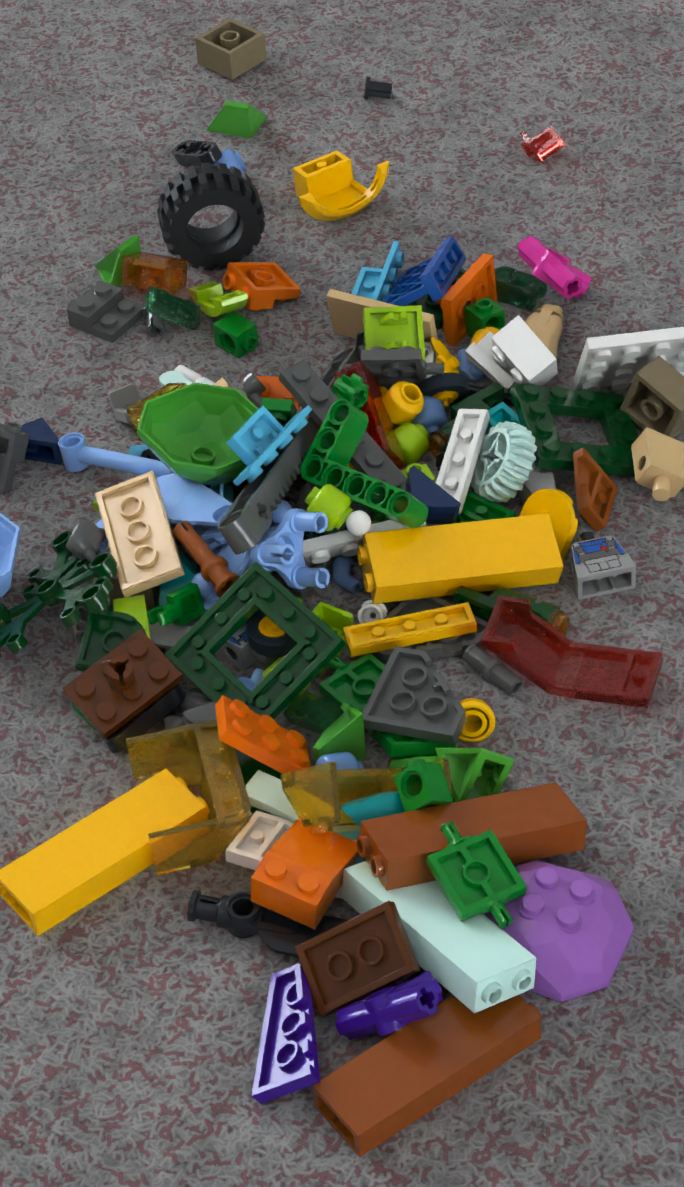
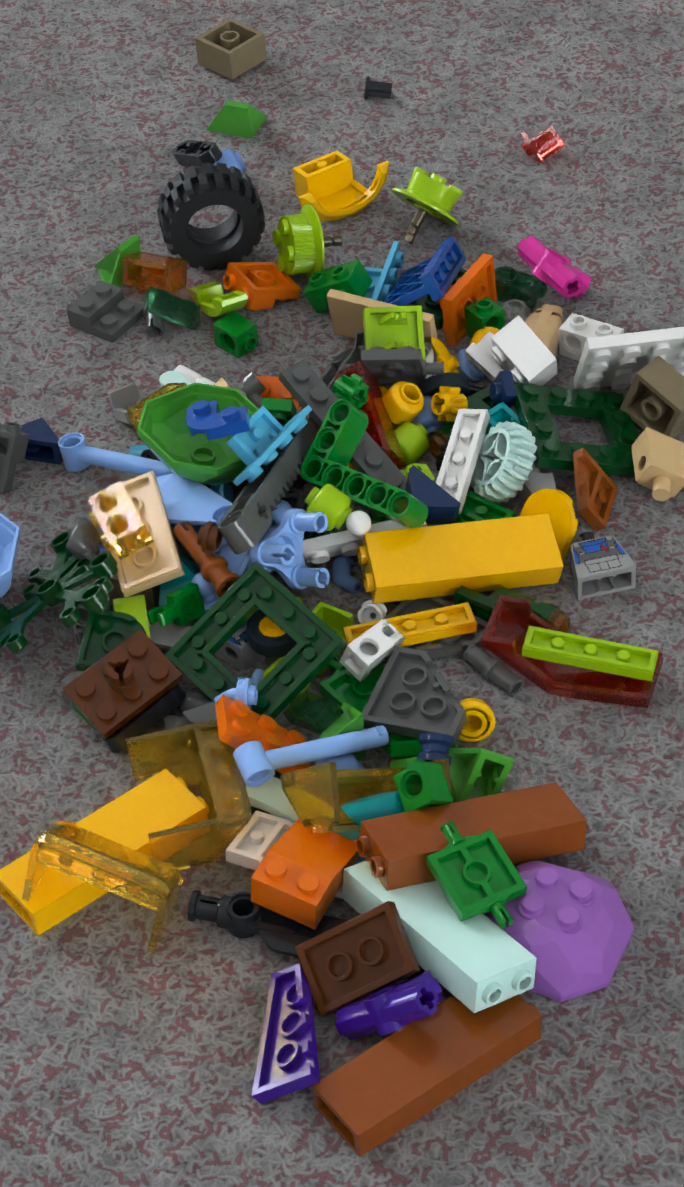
(109, 867): none -> clear yellow windscreen
(119, 520): none -> clear yellow brick
(206, 418): none -> blue plate
(209, 538): none -> reddish brown plate
(244, 692): none -> light blue plate
(259, 765): none -> light blue piece
(302, 242): none -> lime piece
(347, 277): none -> green brick
(371, 649): none -> white leg
(429, 197): none -> lime piece
(435, 746): none -> dark blue wheel
(448, 403): none -> yellow gear
(503, 389): none -> dark blue plate
(514, 308): none -> clear plate
(576, 331): none -> white brick
(590, 653): none -> lime tile

